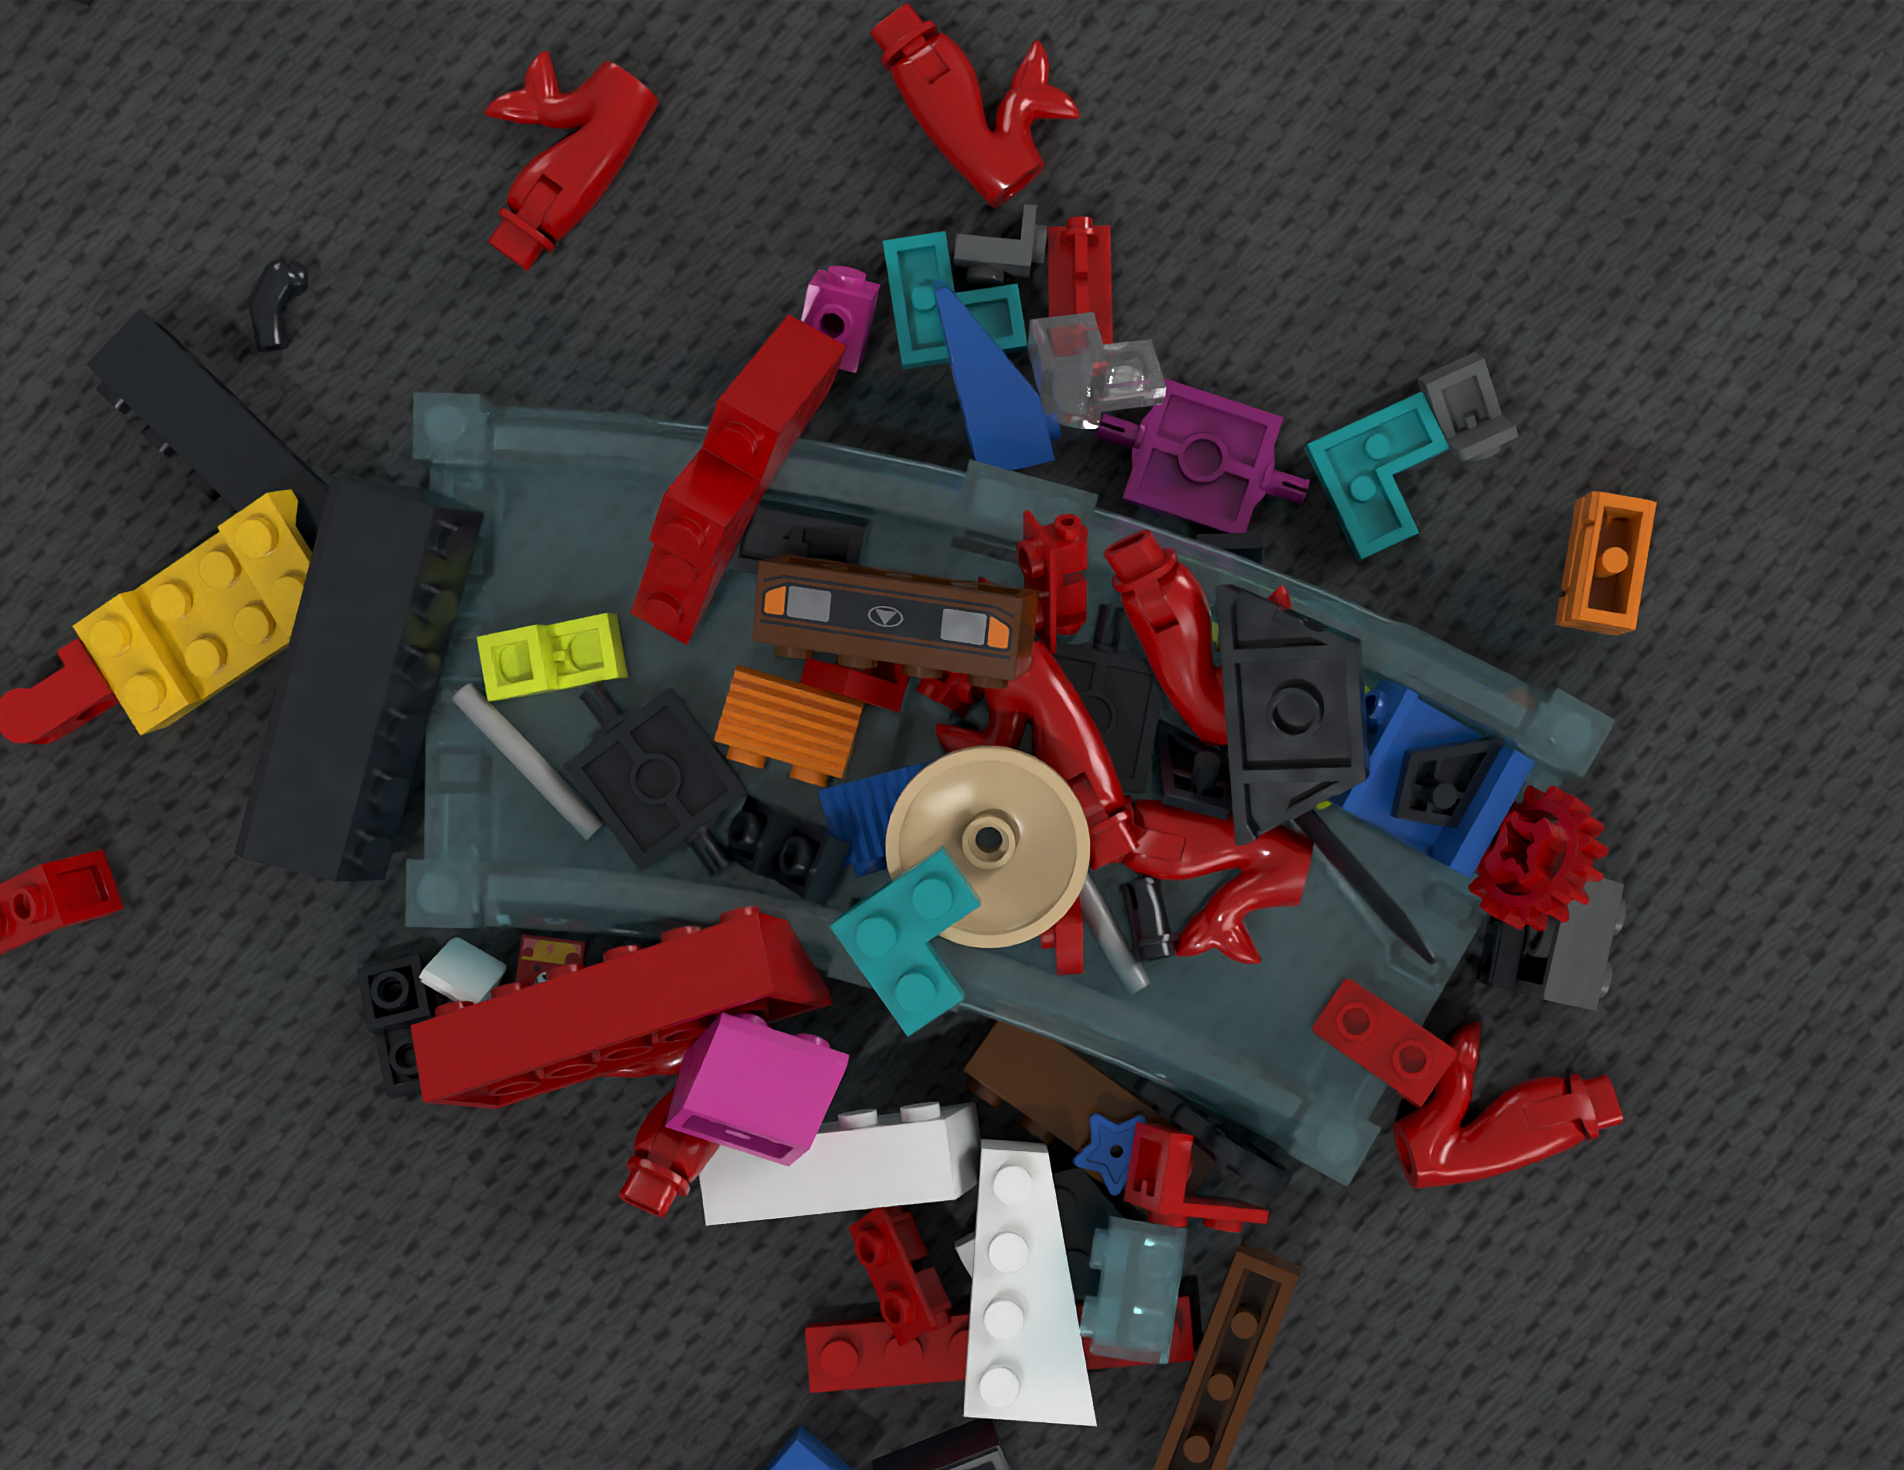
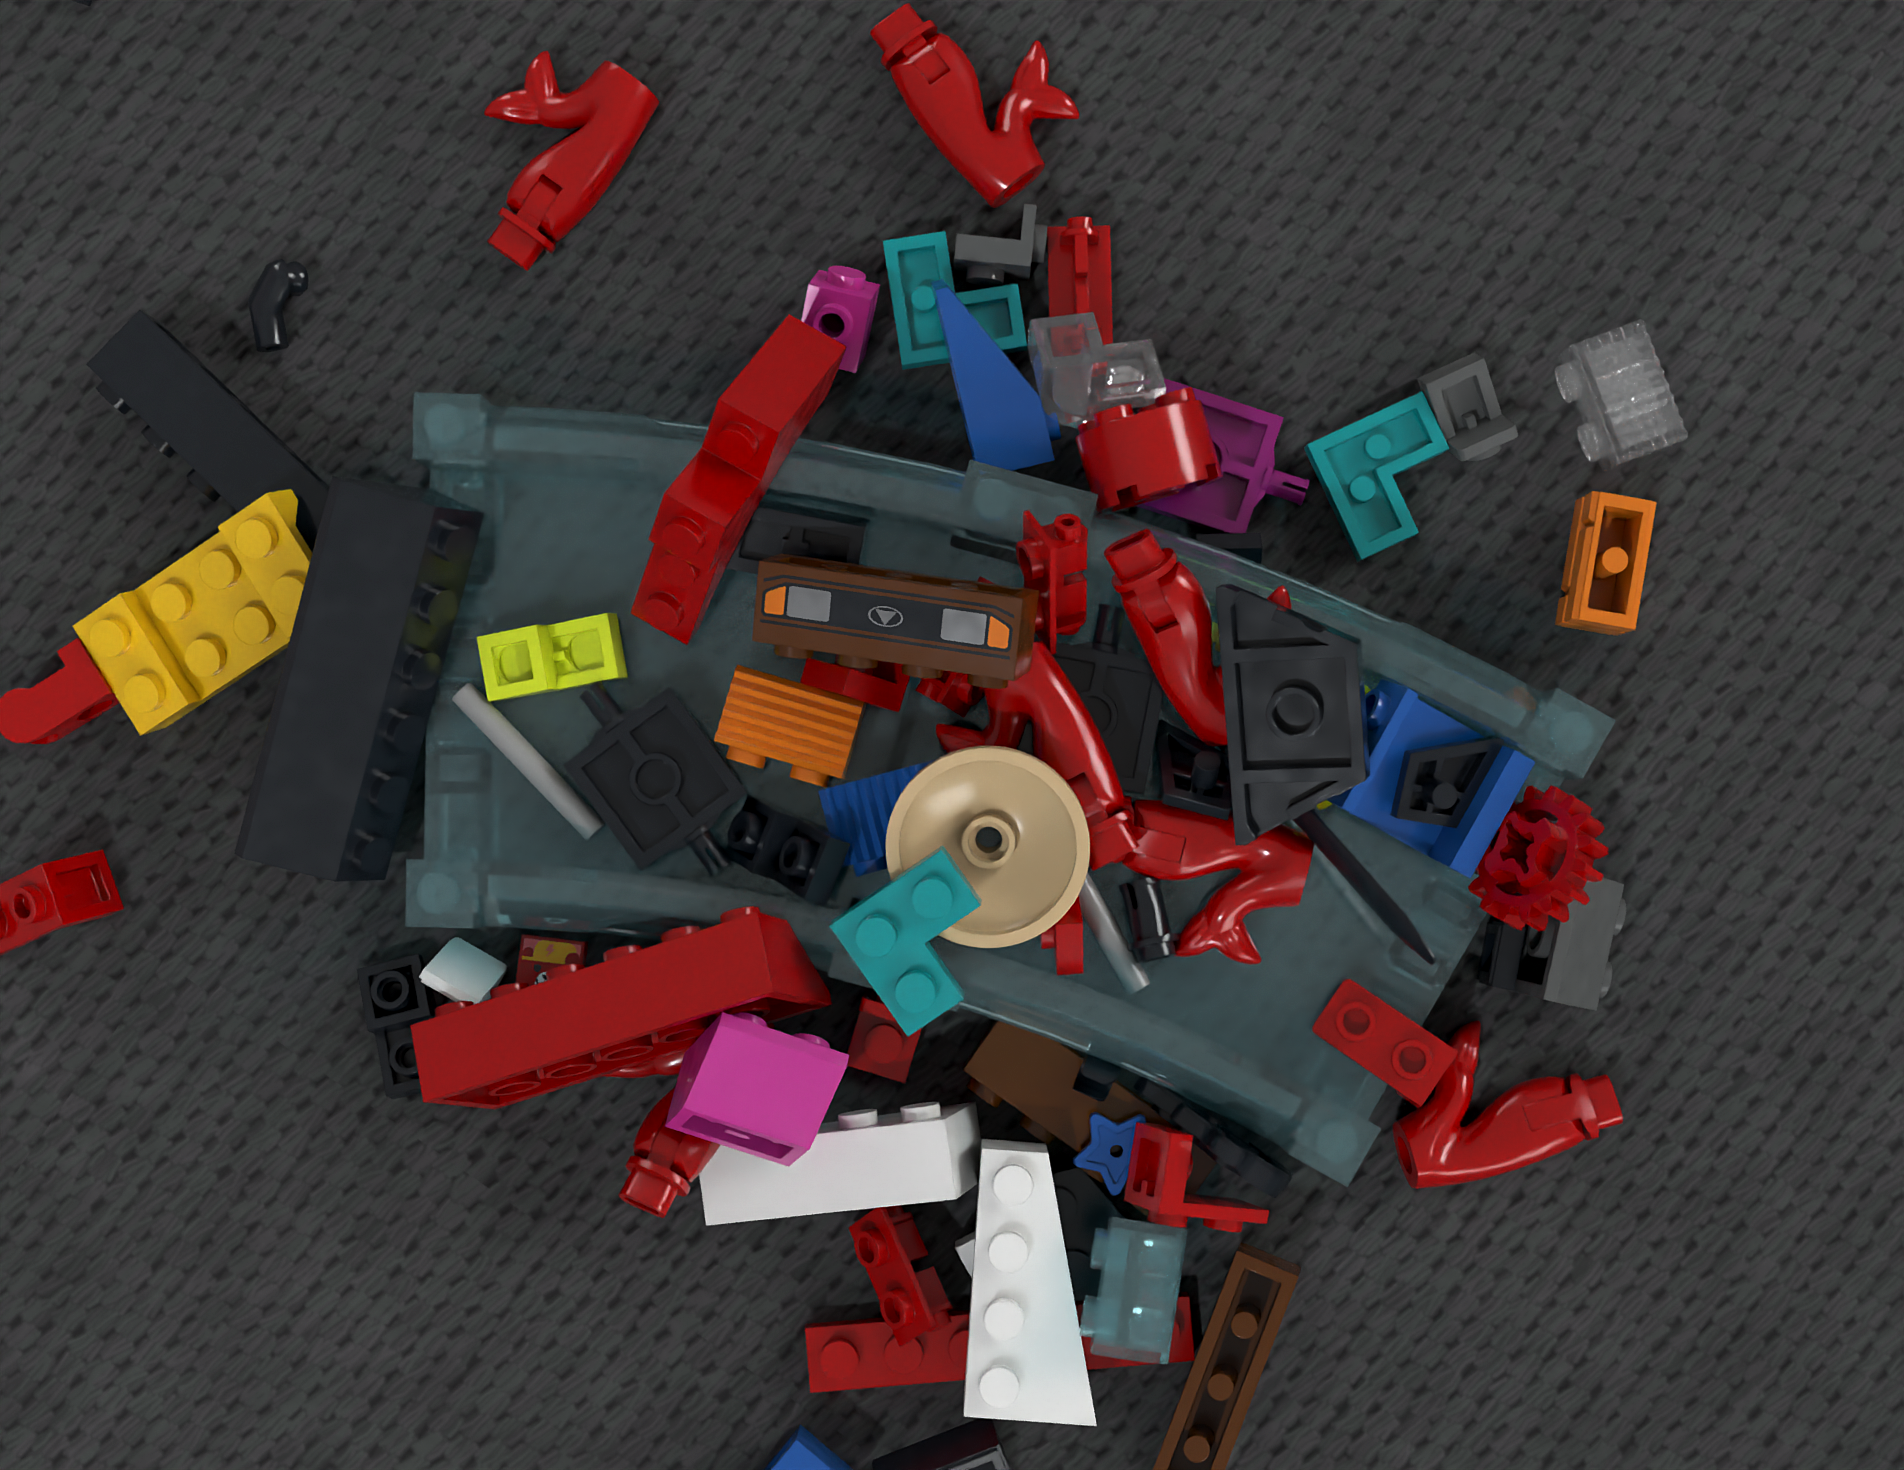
(880, 1042): none -> red bracket
(1096, 1077): none -> black hand
(1147, 453): none -> red brick
(1620, 396): none -> clear brick

